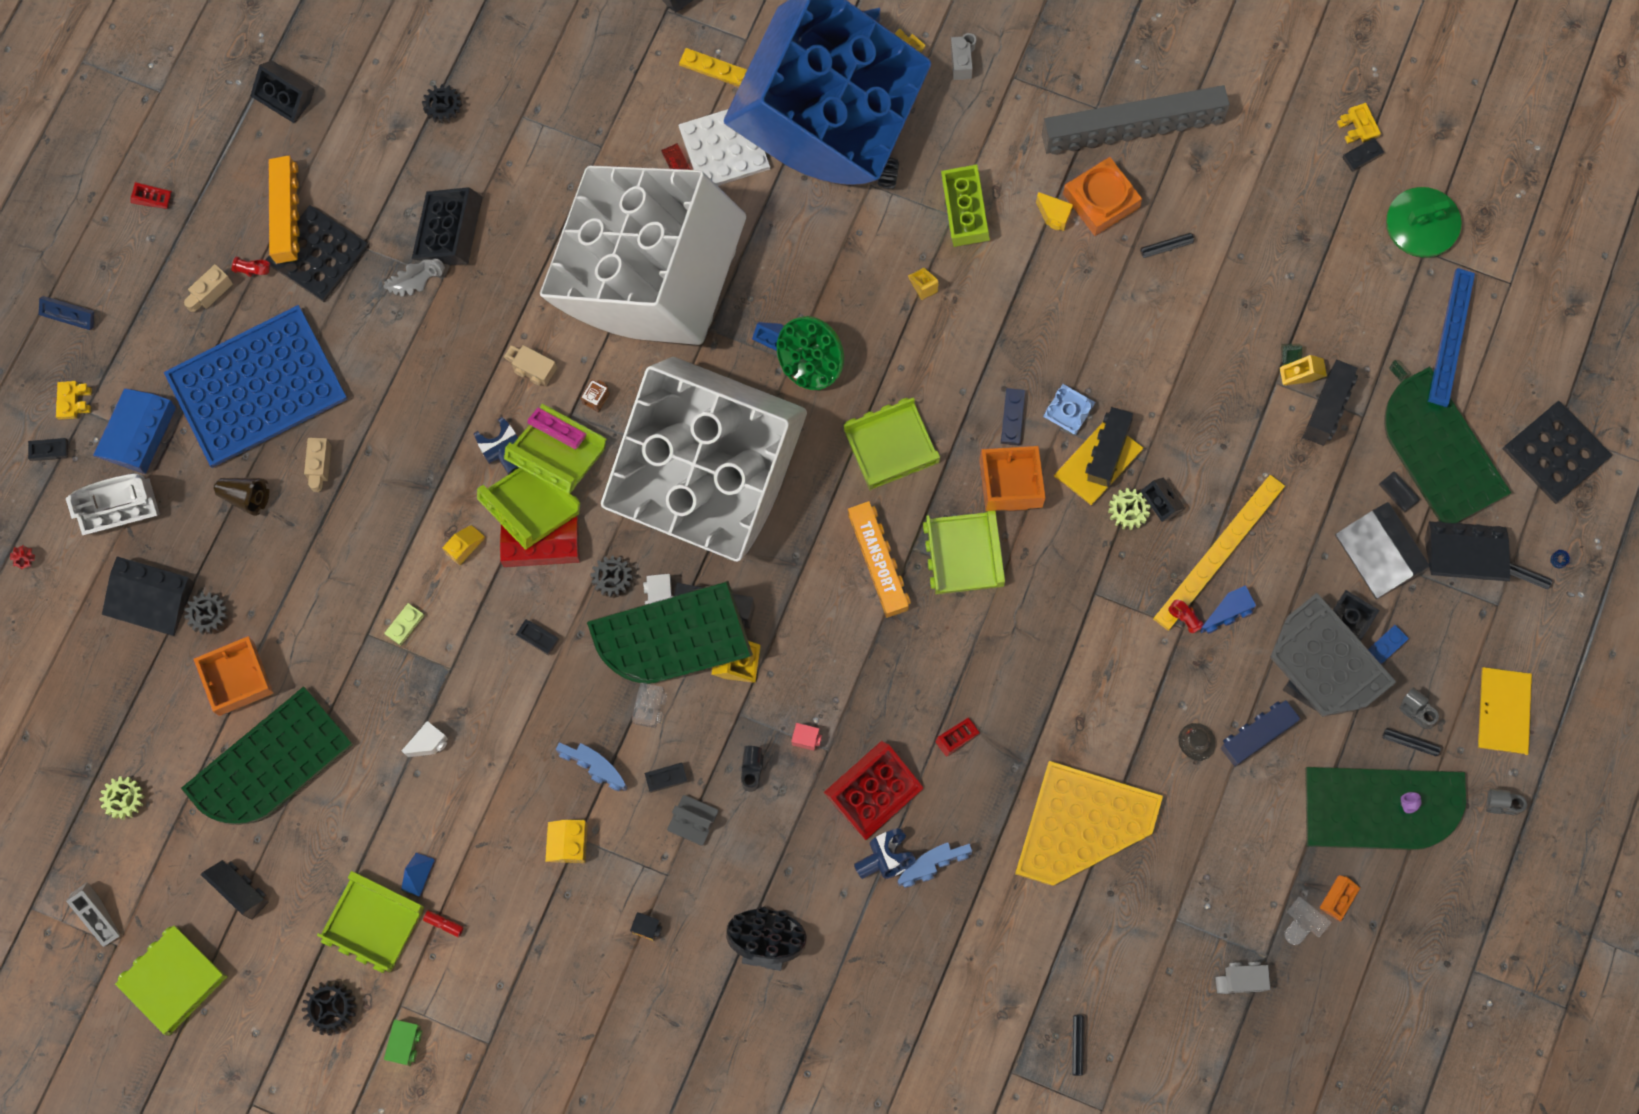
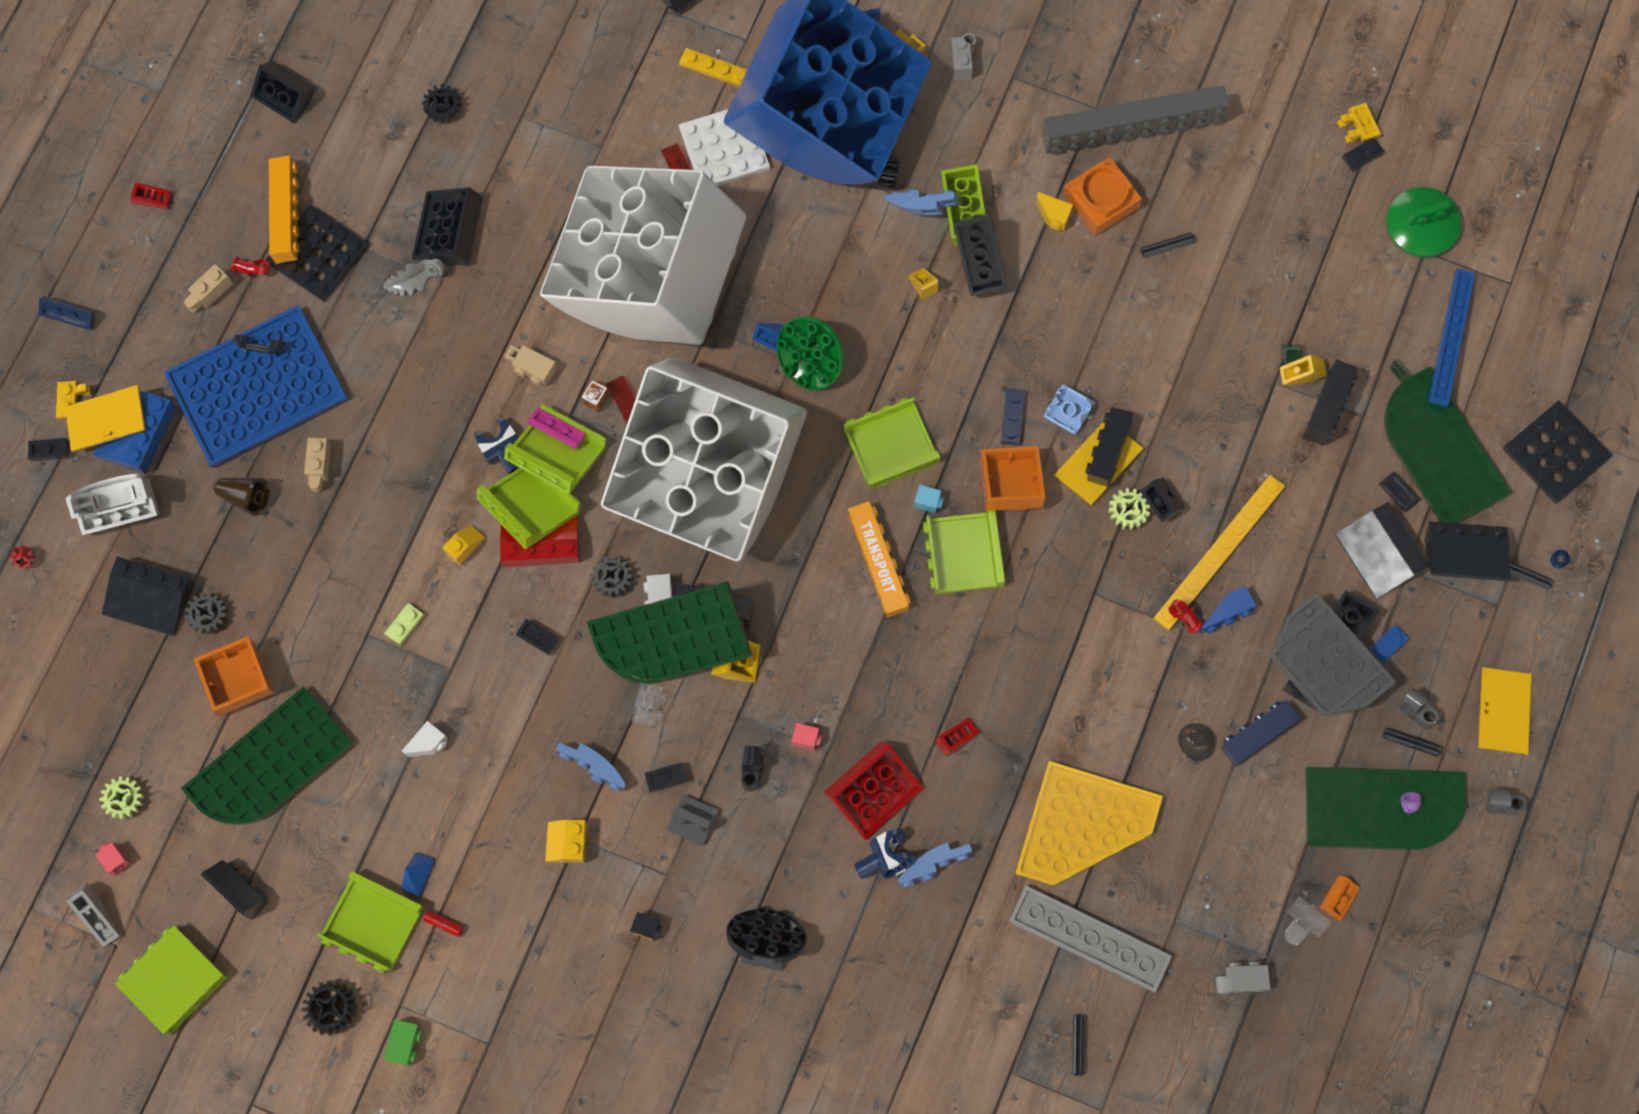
(96, 418): none -> yellow container
(112, 858): none -> coral brick
(276, 346): none -> black bar
(622, 396): none -> clear red tile
(917, 203): none -> medium blue slope
(928, 499): none -> medium azure brick
(979, 254): none -> black brick
(1090, 939): none -> light grey plate

